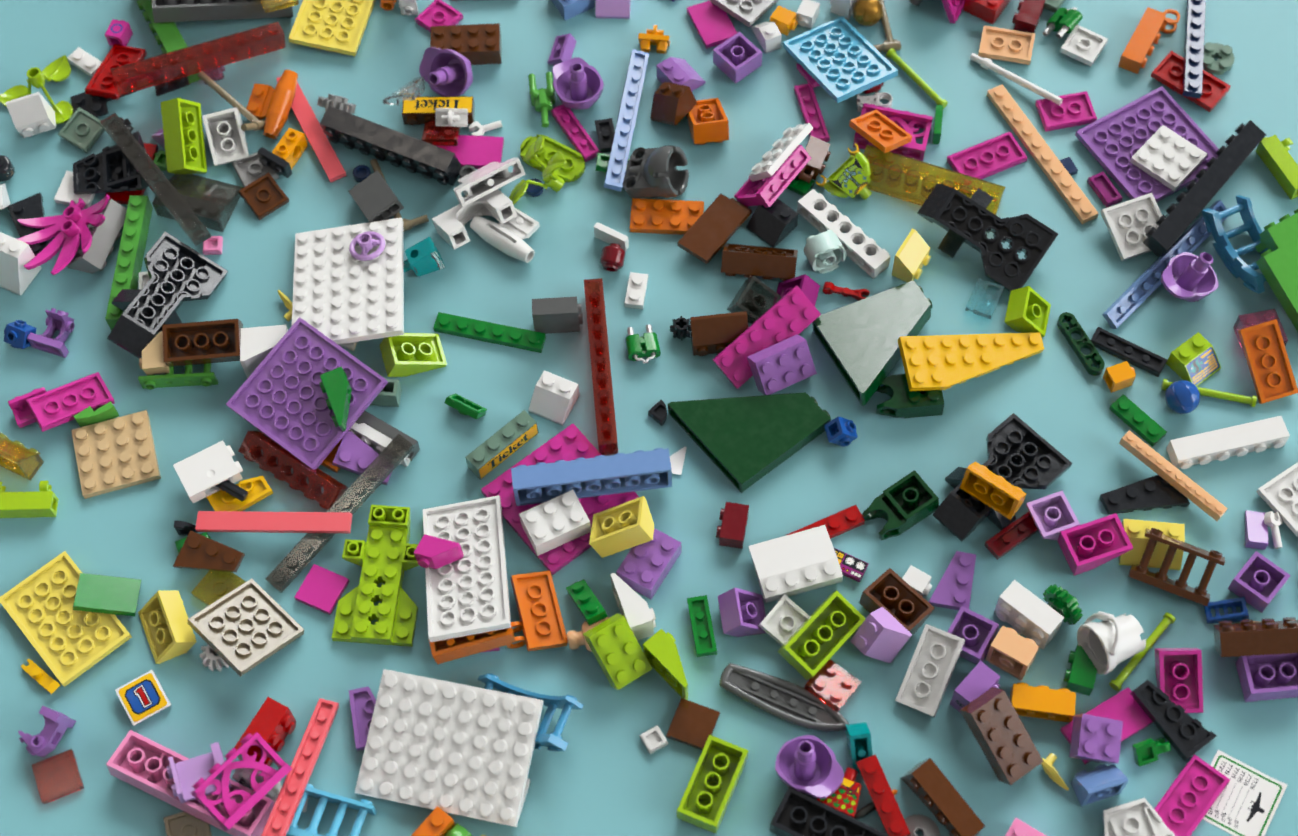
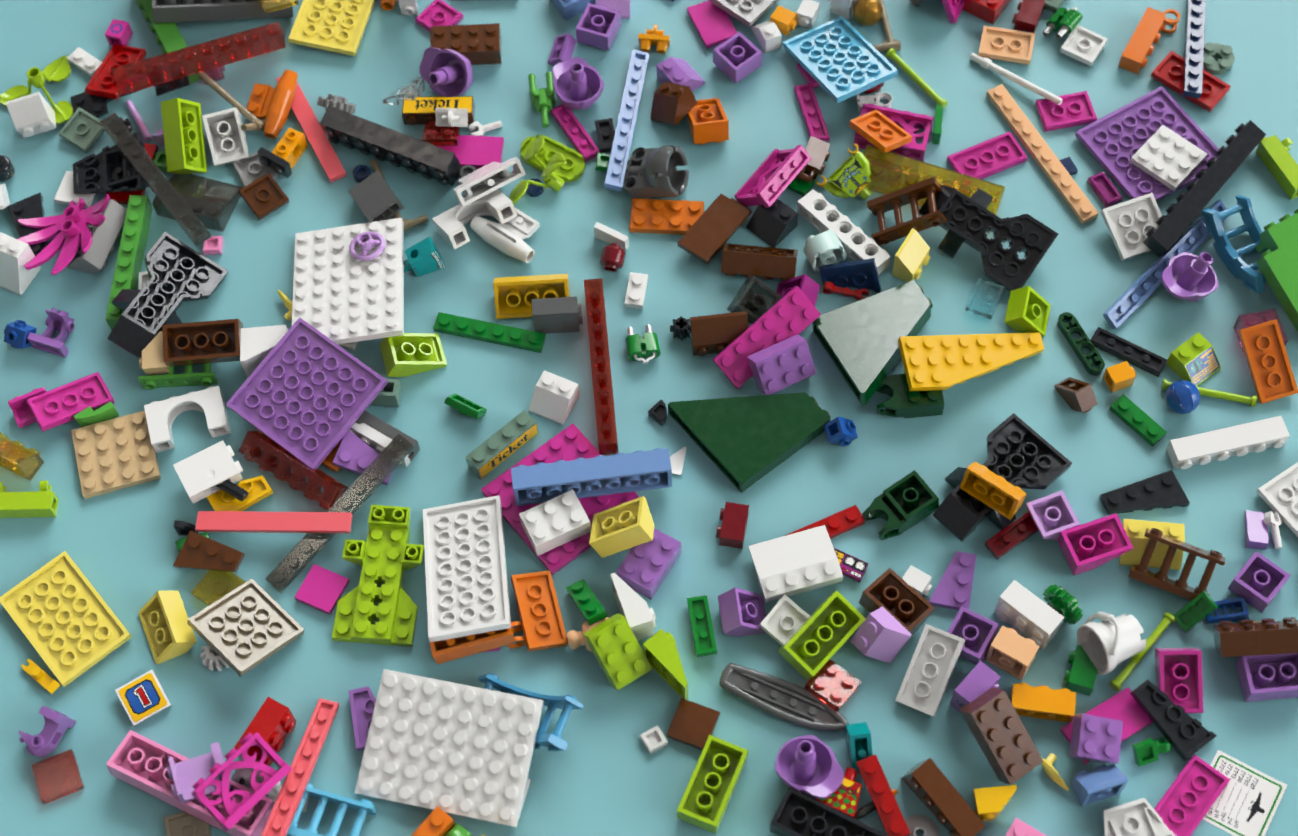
(107, 594): tile -> none
(138, 121): none -> lavender bar
(163, 413): none -> white arch
(339, 394): green slope -> none
(437, 552): dark pink slope -> none
(515, 294): none -> yellow slope
(598, 26): none -> medium lavender brick
(780, 152): white plate -> none
(855, 274): none -> dark blue wing
(902, 197): none -> reddish brown fence
(991, 801): none -> yellow slope
(1077, 394): none -> reddish brown slope
(1173, 476): light nougat piece -> none
(1195, 611): none -> green plate

